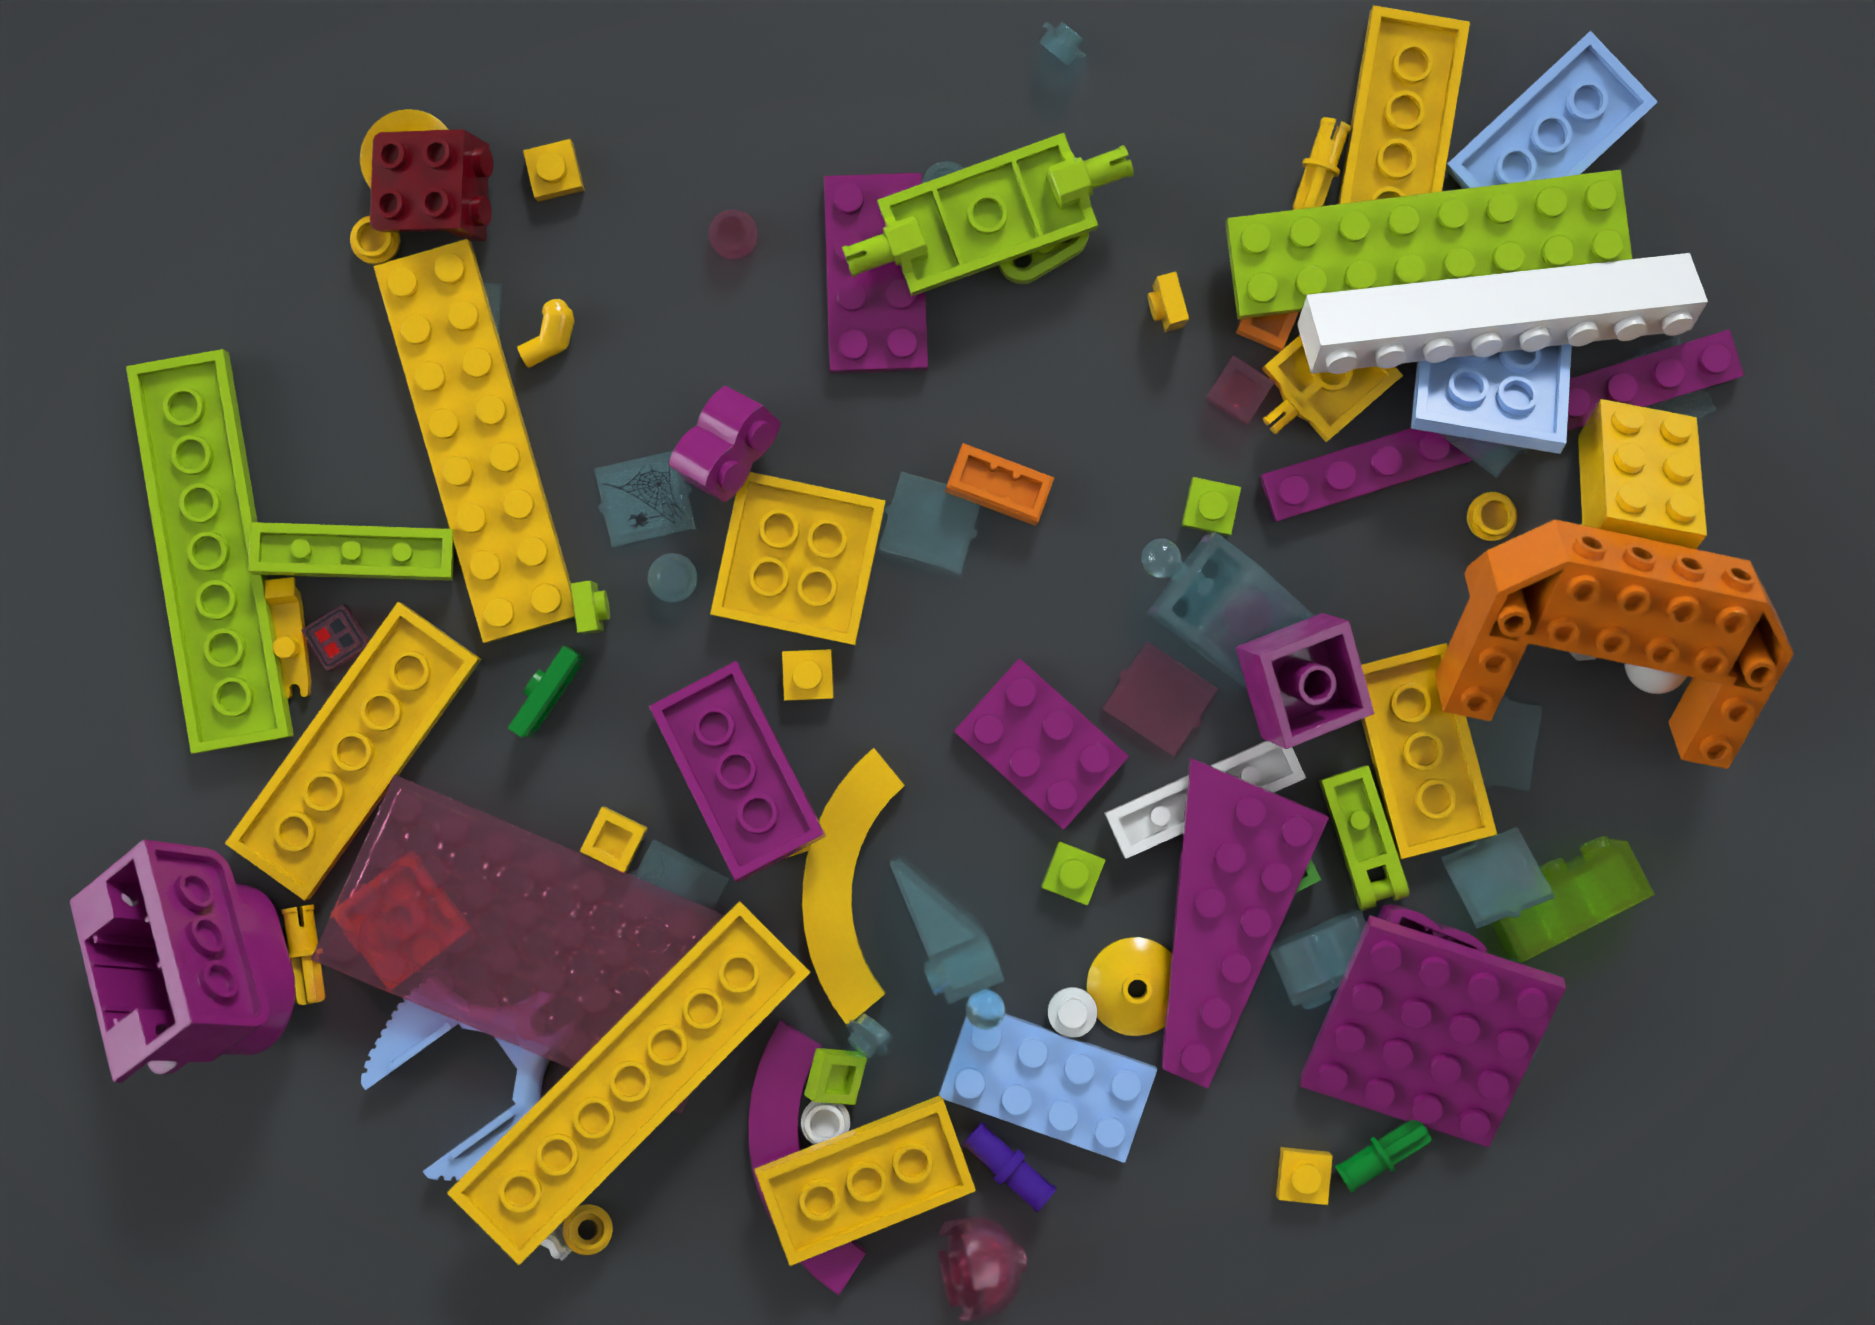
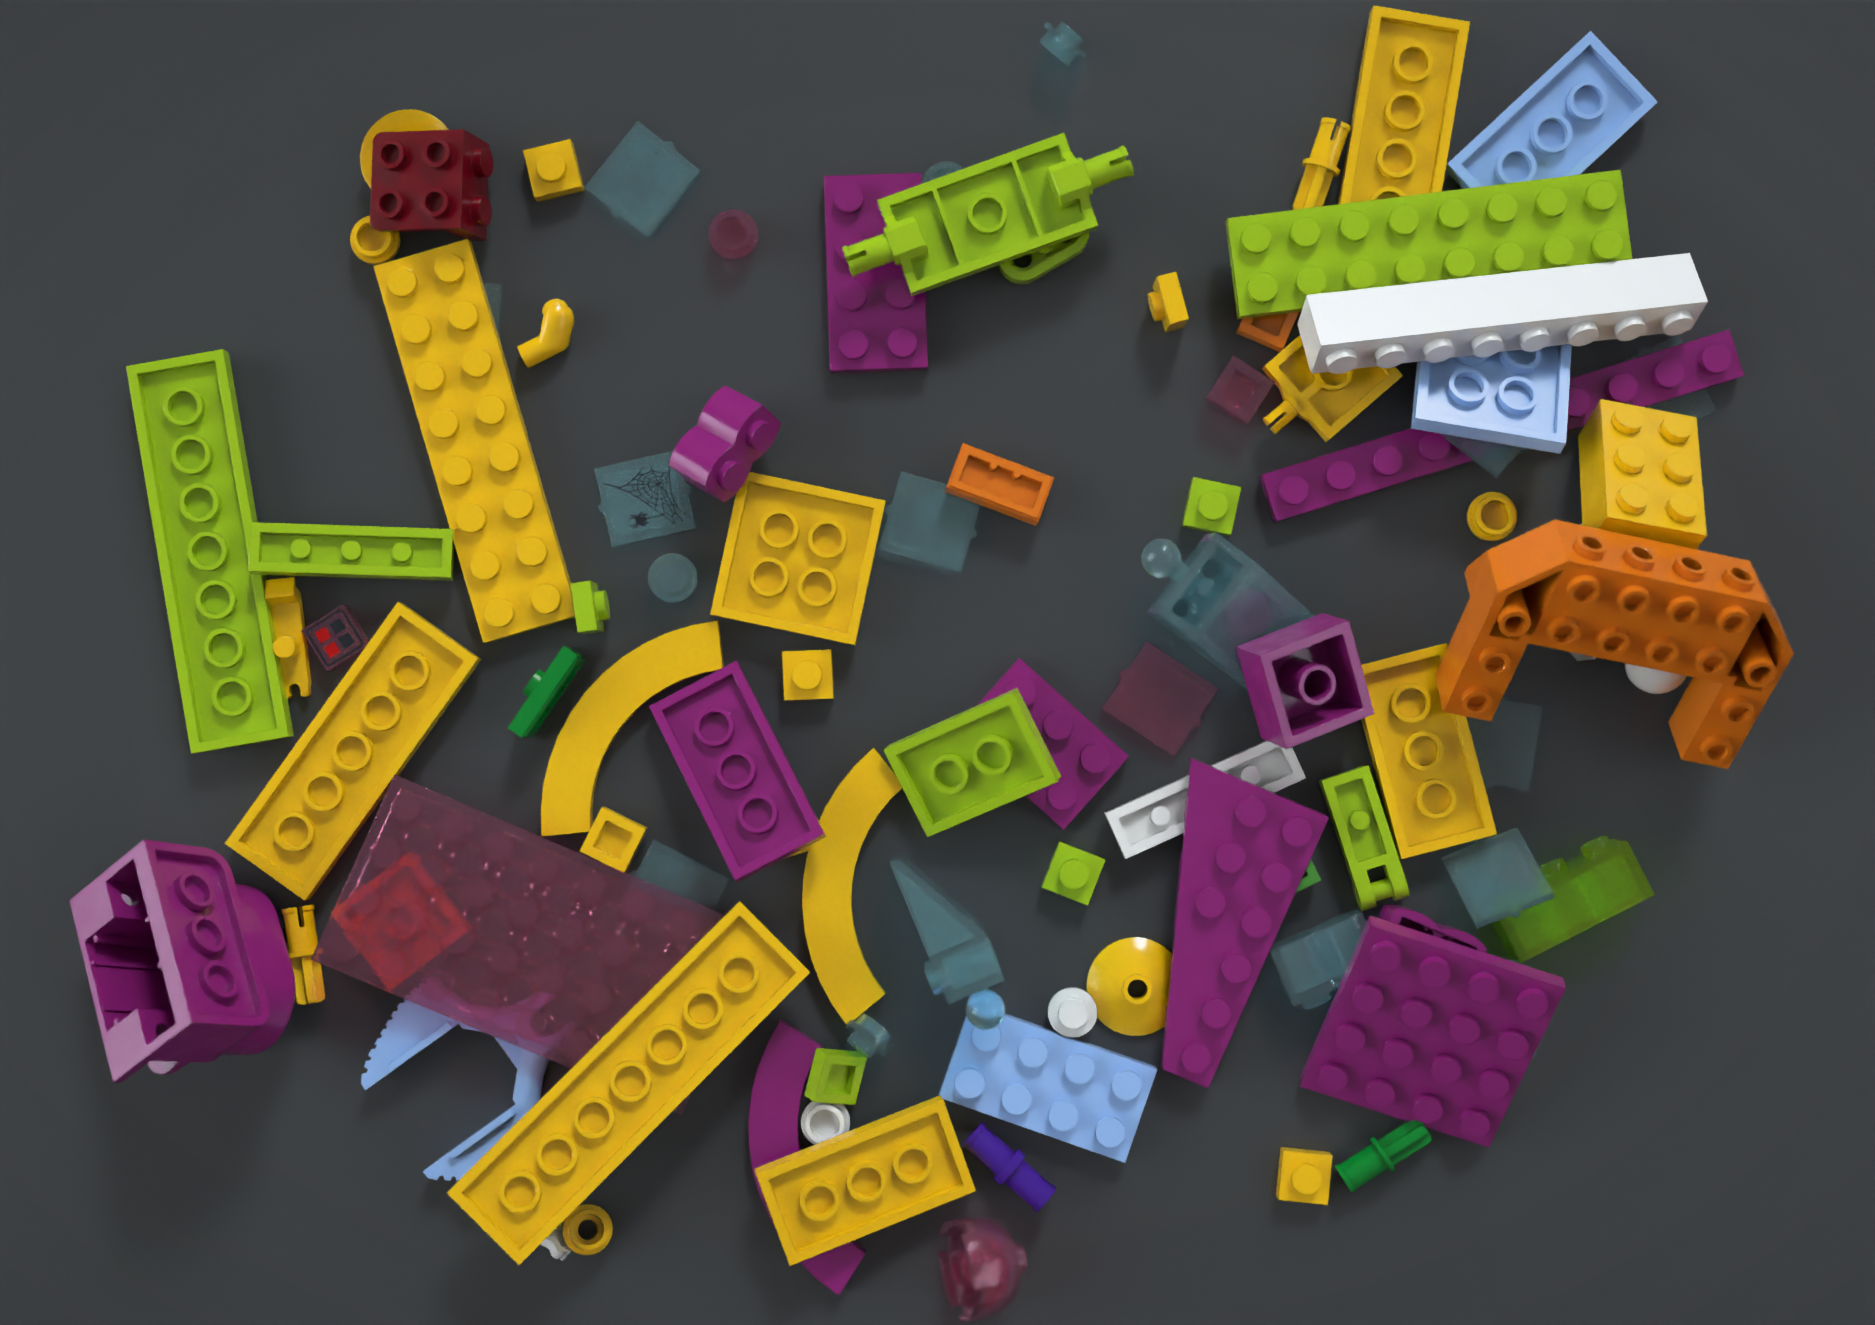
(606, 709): none -> yellow tile
(643, 179): none -> clear light blue piece
(972, 762): none -> lime plate

